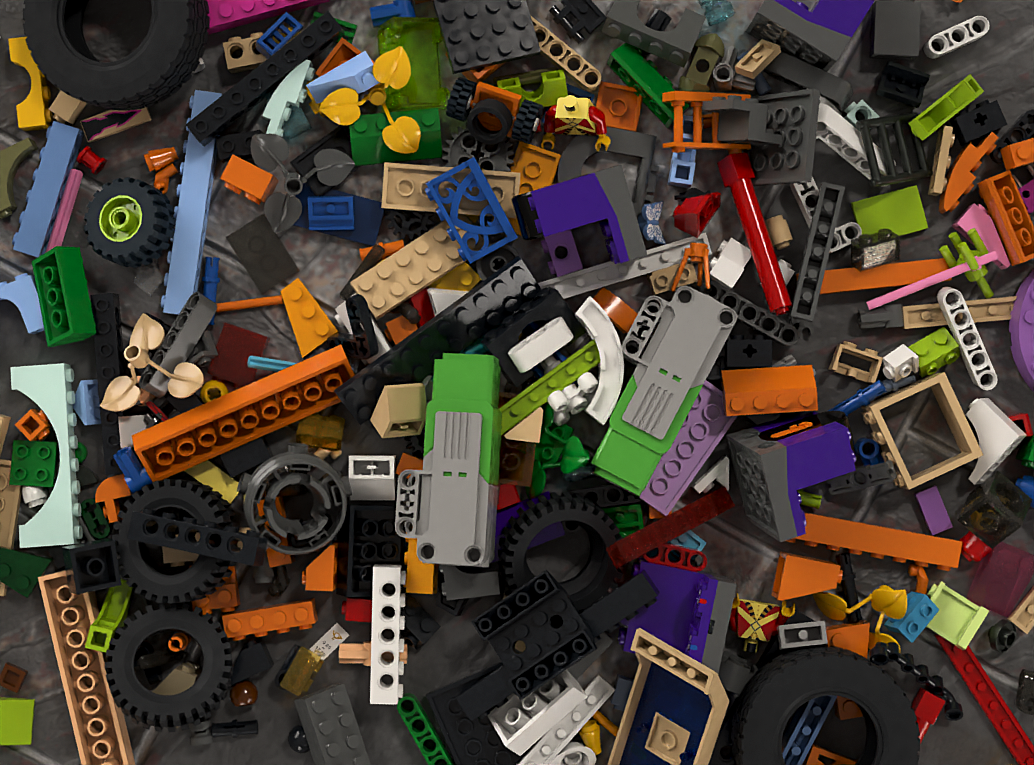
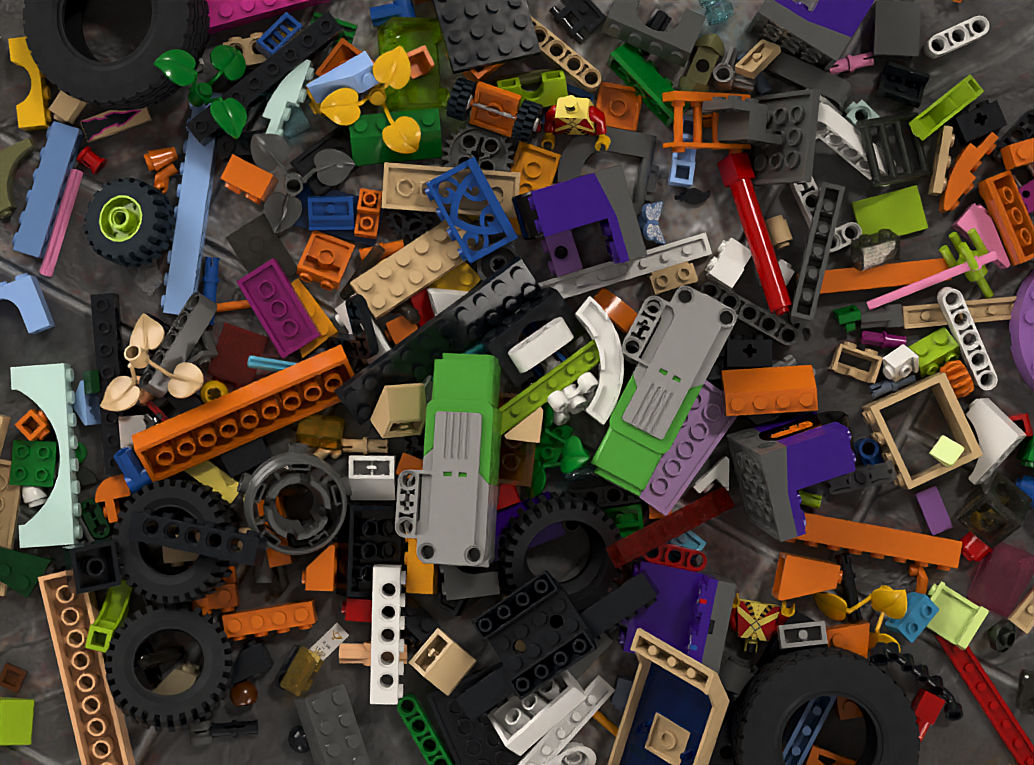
(63, 296): green slope -> none
(91, 382): none -> dark green tile
(179, 68): none -> green plant
(179, 641): orange pin -> none
(278, 308): none -> magenta plate
(325, 260): none -> orange plate
(366, 445): none -> tan pin
(368, 213): none -> orange slope
(420, 62): none -> orange panel
(442, 661): none -> tan slope
(481, 133): black tyre -> none
(591, 736): yellow cone -> none
(696, 213): red slope -> none
(699, 254): orange plant -> none
(847, 316): none -> green tile
(851, 63): none -> bright pink pin
(861, 398): blue pin -> none
(882, 339): none -> magenta axle
(946, 451): none -> yellowish green slope
(958, 378): none -> orange gear

